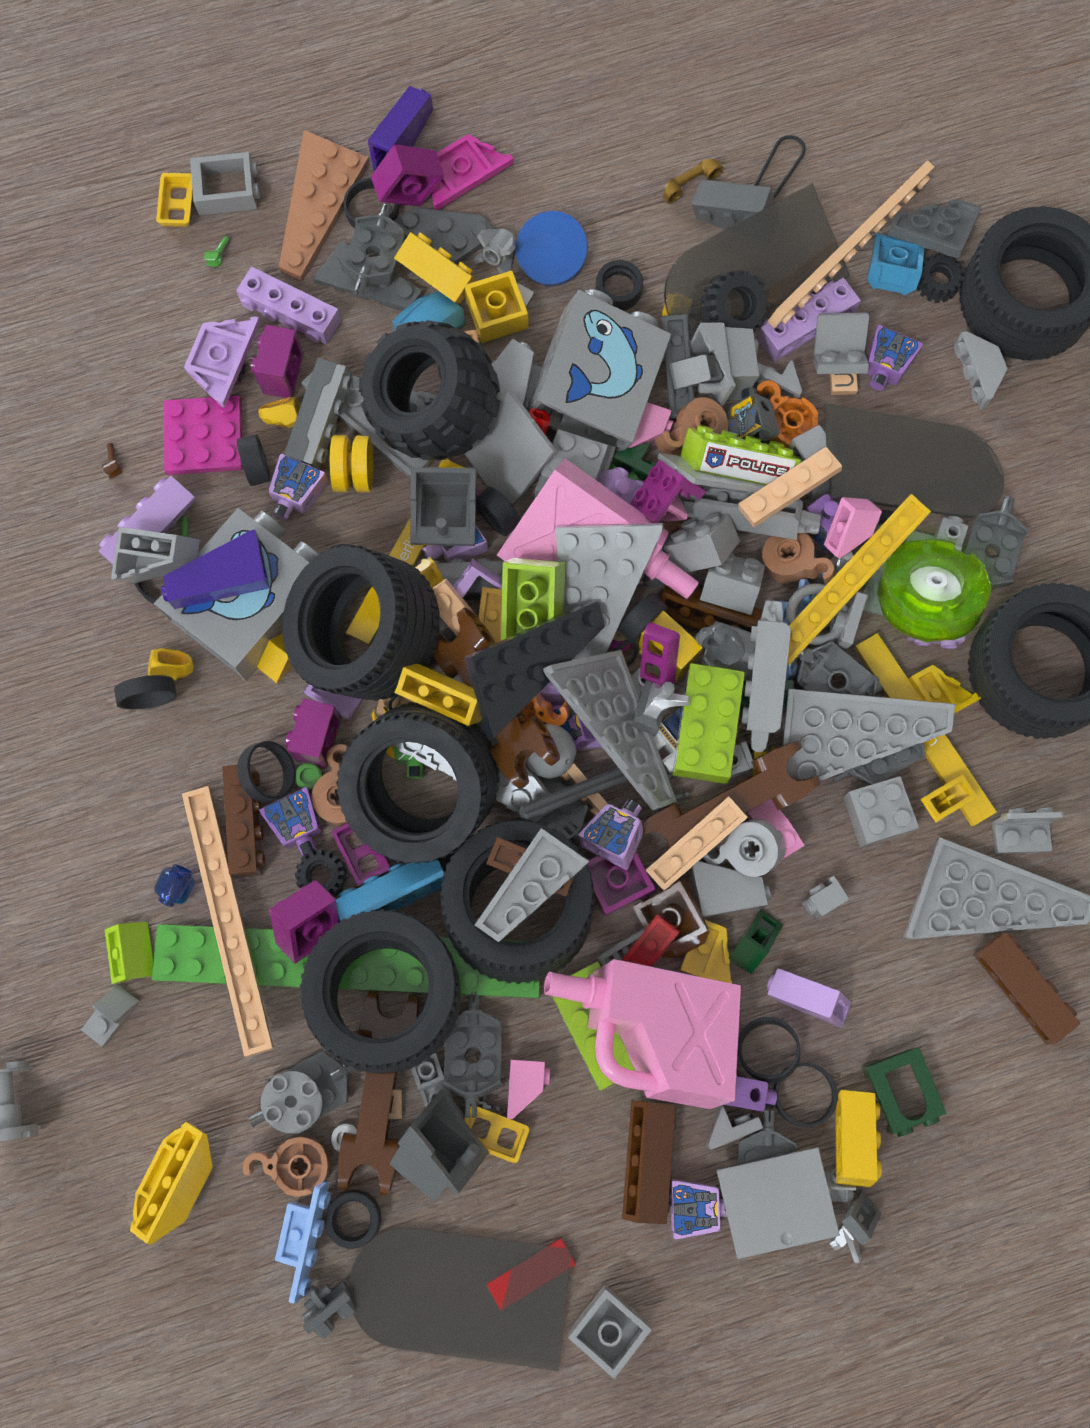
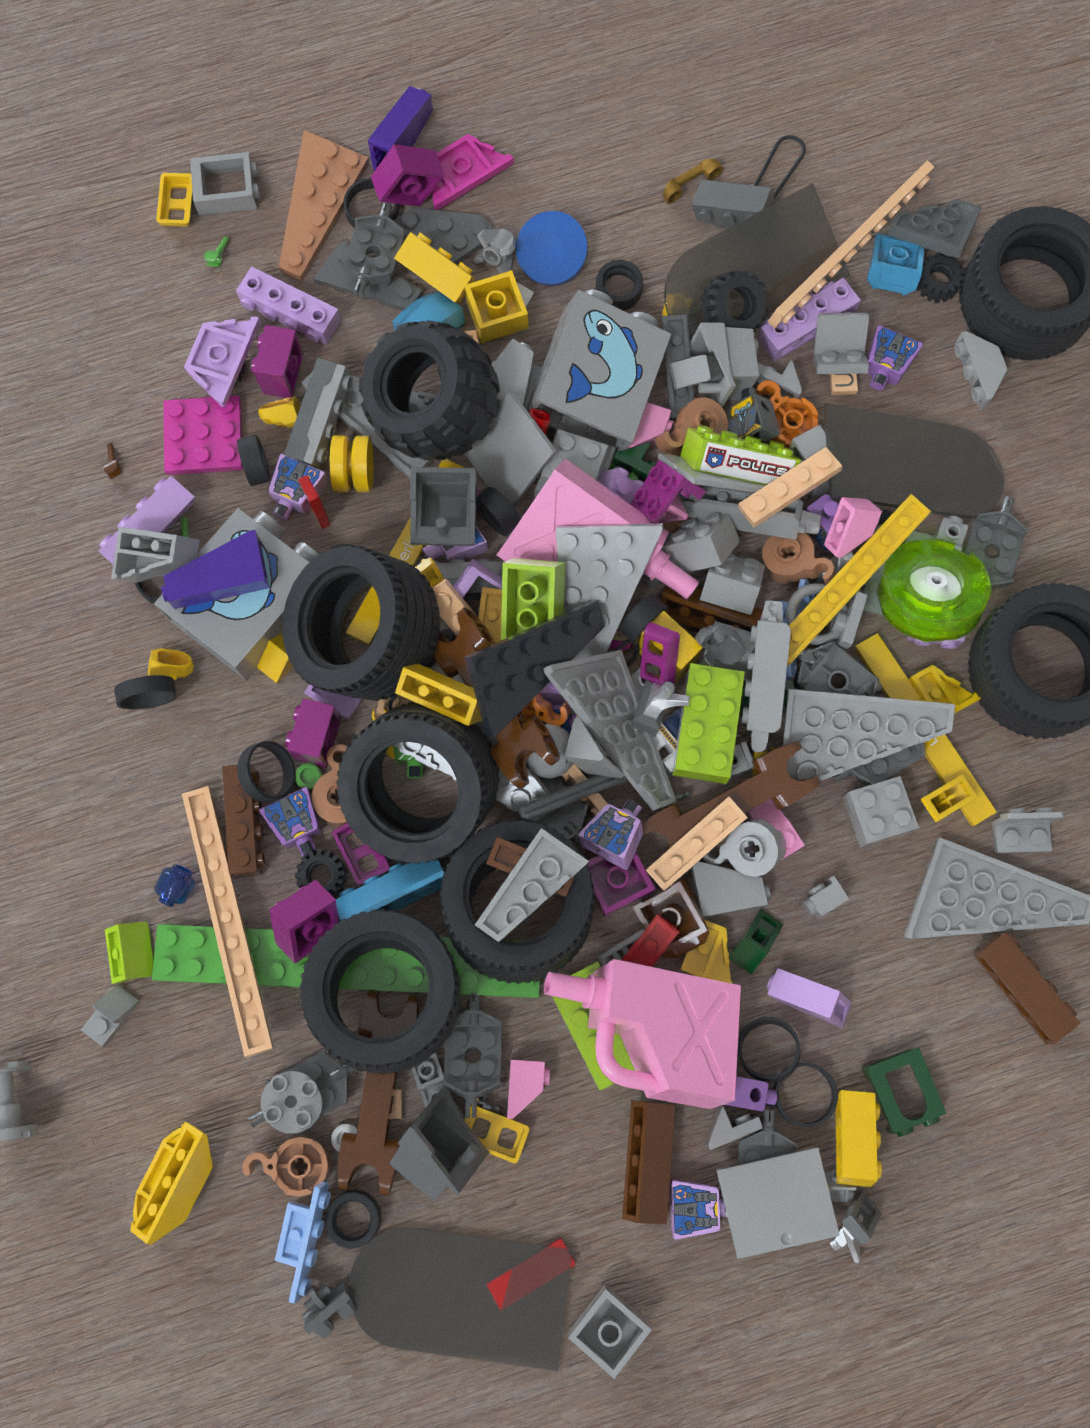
(314, 501): none -> red tile
(588, 753): none -> light grey slope

